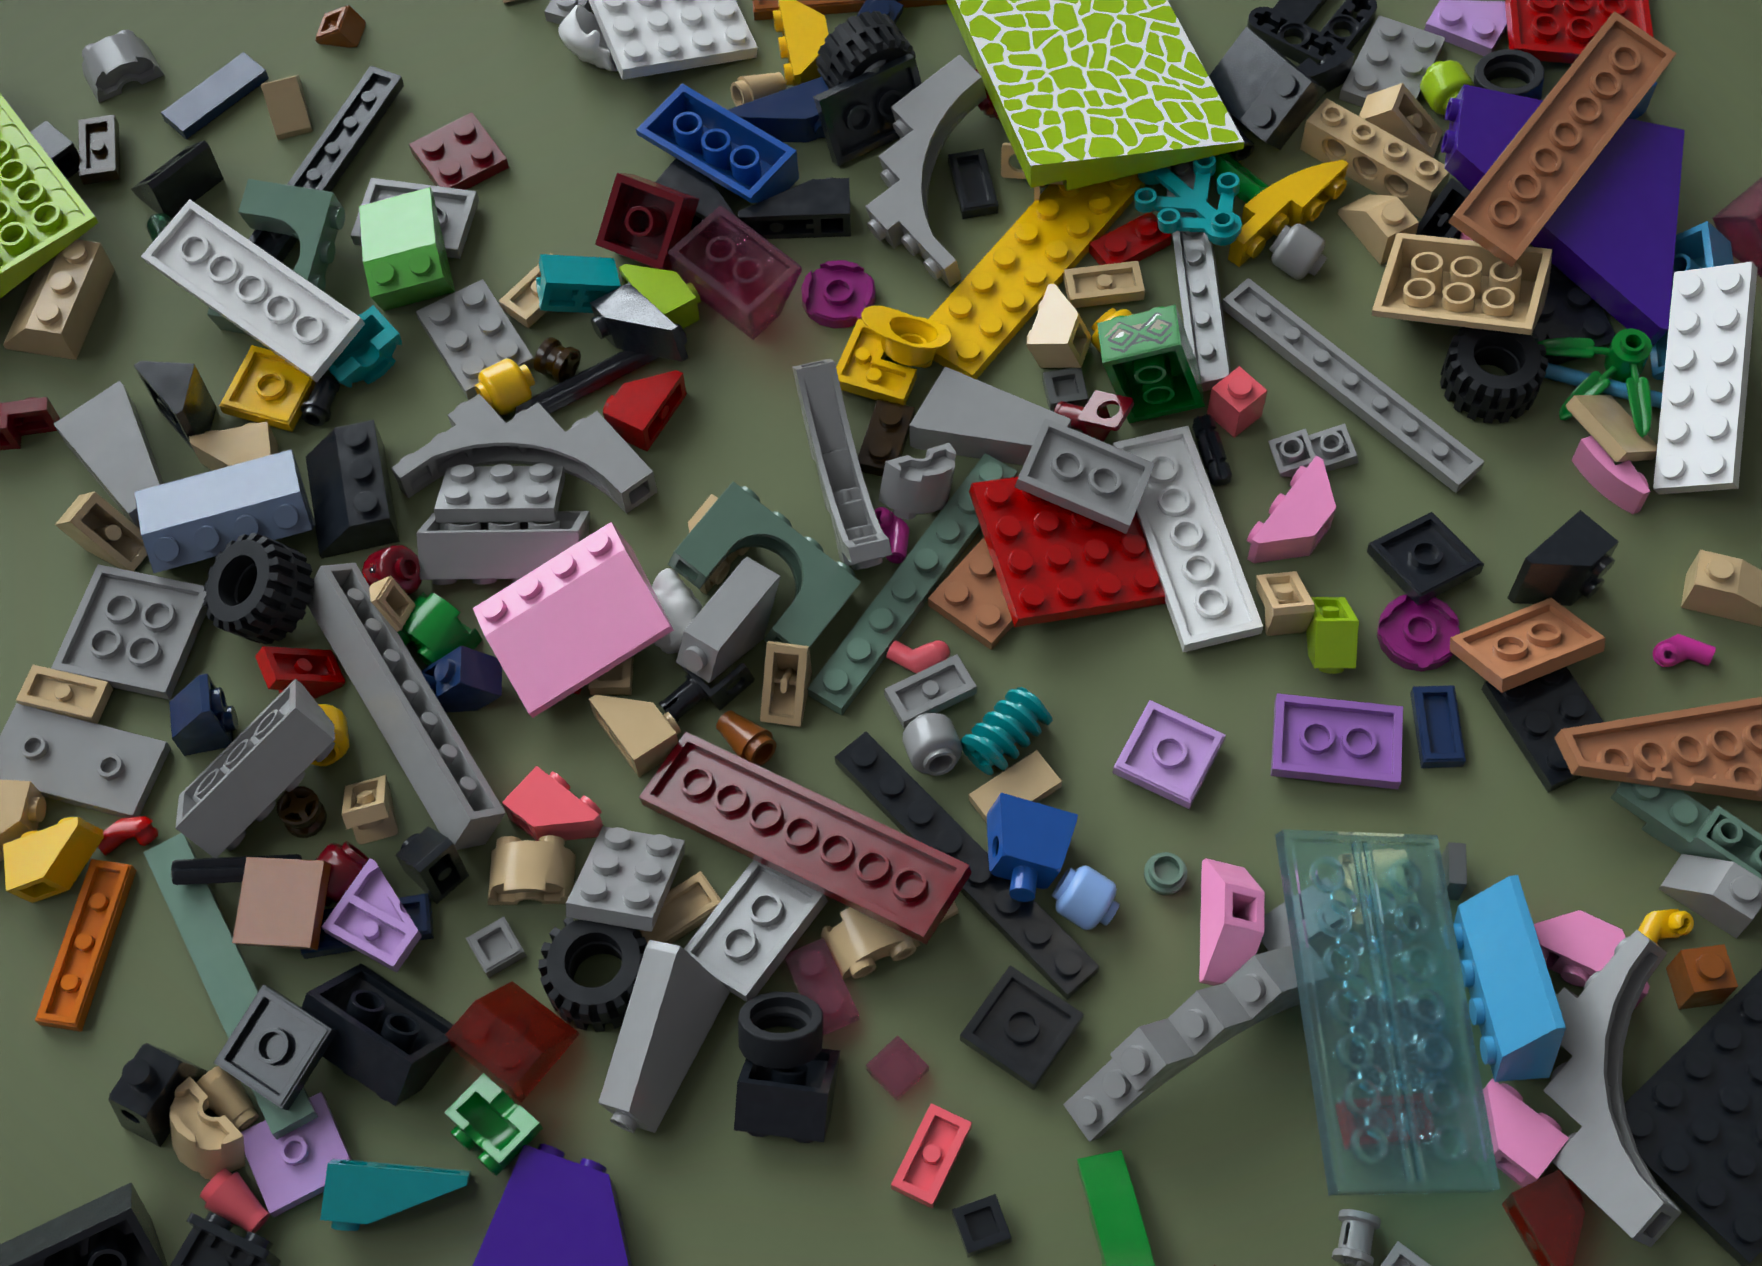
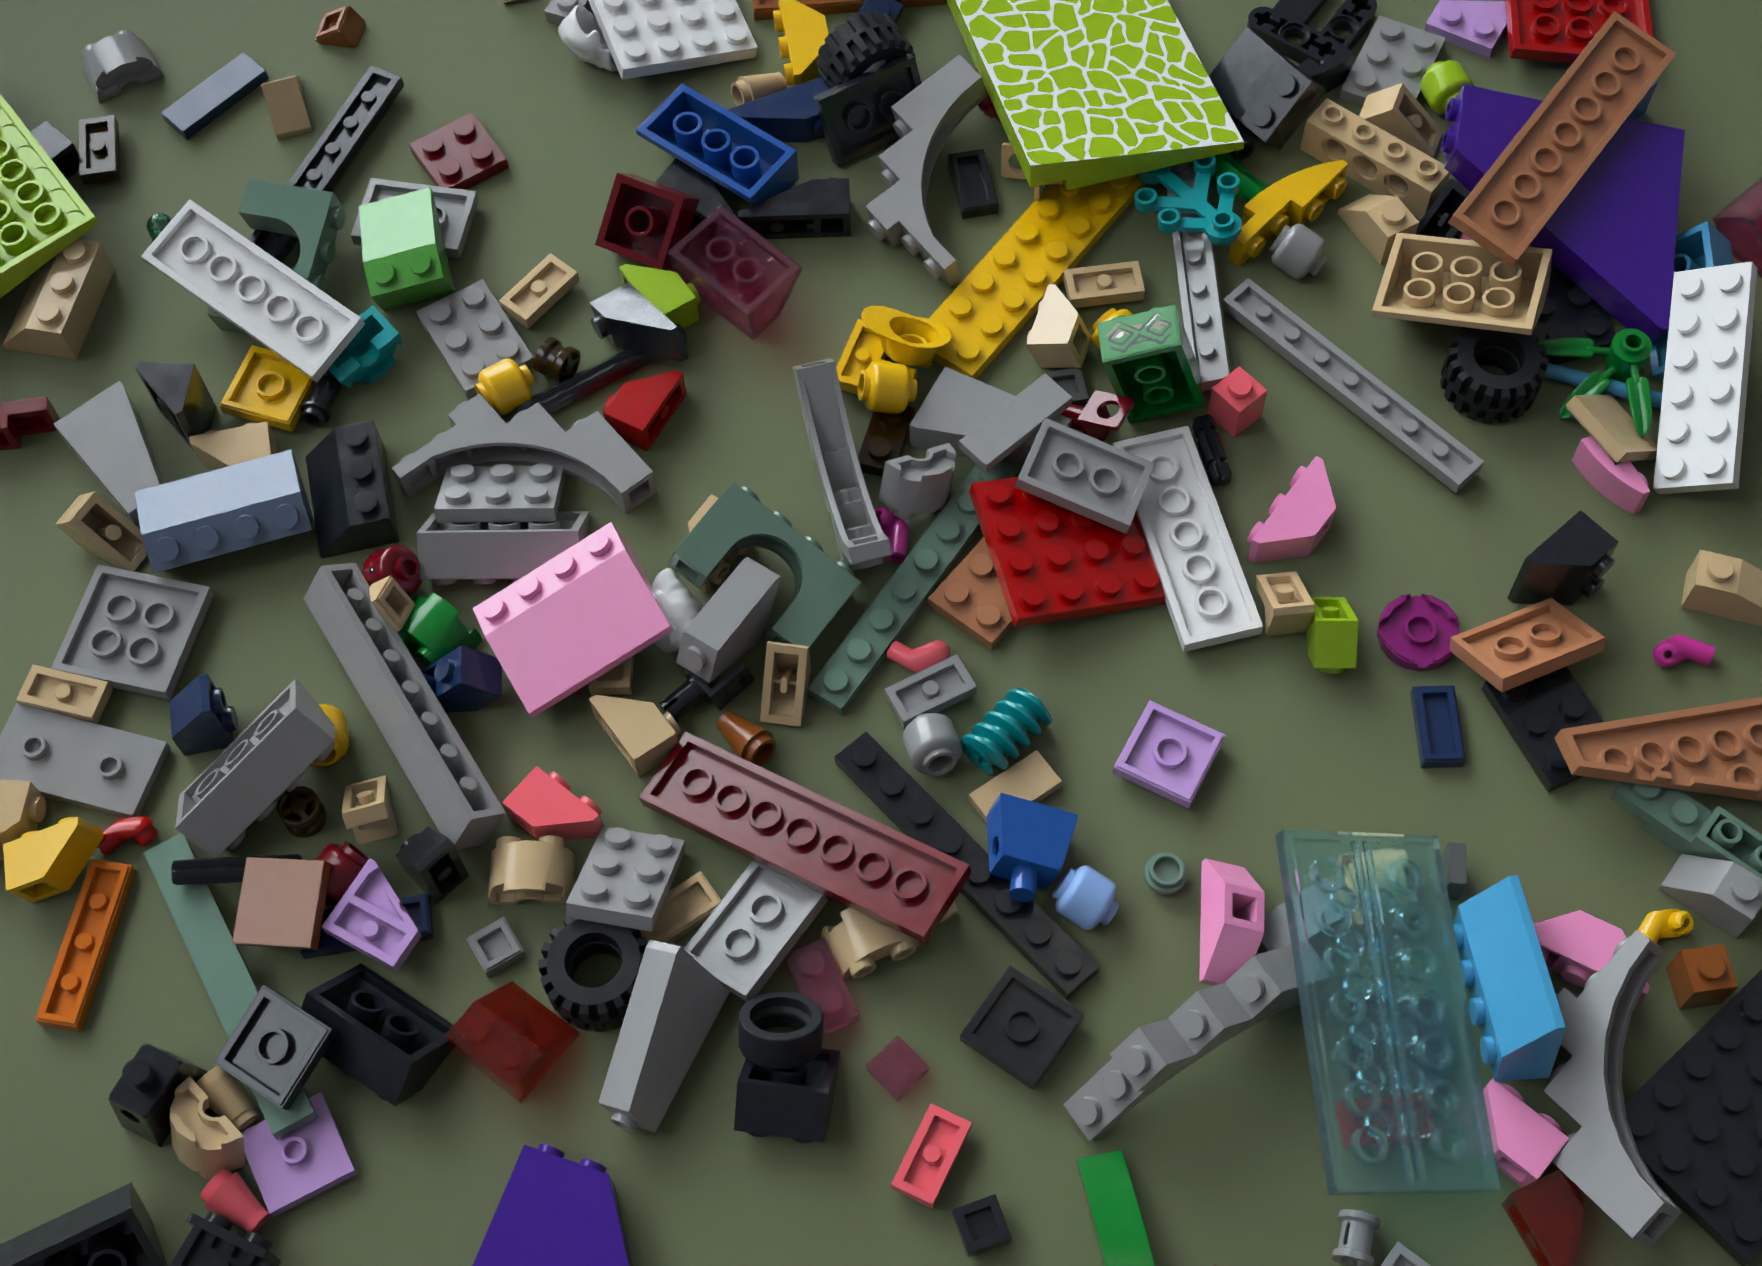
(180, 179): black slope -> none
(258, 589): black tyre -> none
(311, 667): red slope -> none
(373, 1190): teal slope -> none
(491, 1123): green cylinder -> none
(574, 282): teal hinge -> none
(837, 293): magenta tile -> none
(886, 387): none -> yellow head
(1015, 422): none -> light grey tile
(1130, 241): red plate -> none
(1299, 449): light grey slope -> none
(1337, 741): medium lavender plate -> none
(1425, 558): black plate -> none
(1511, 64): black tyre -> none

